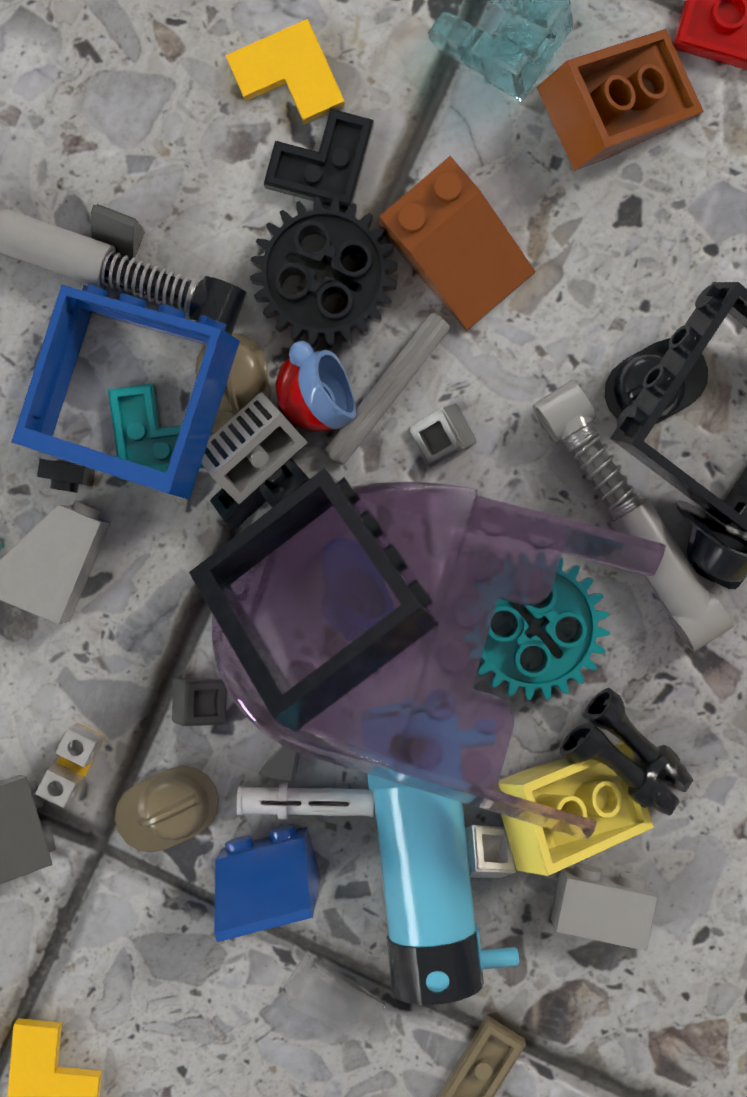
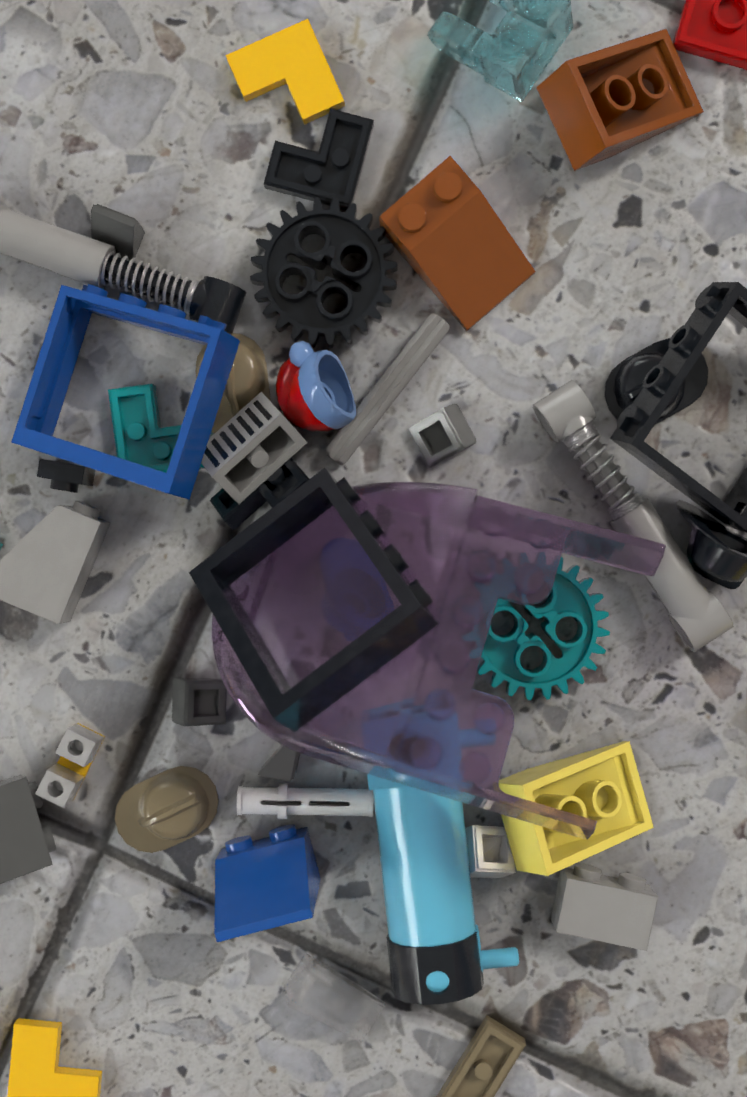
(590, 742): black piece -> none

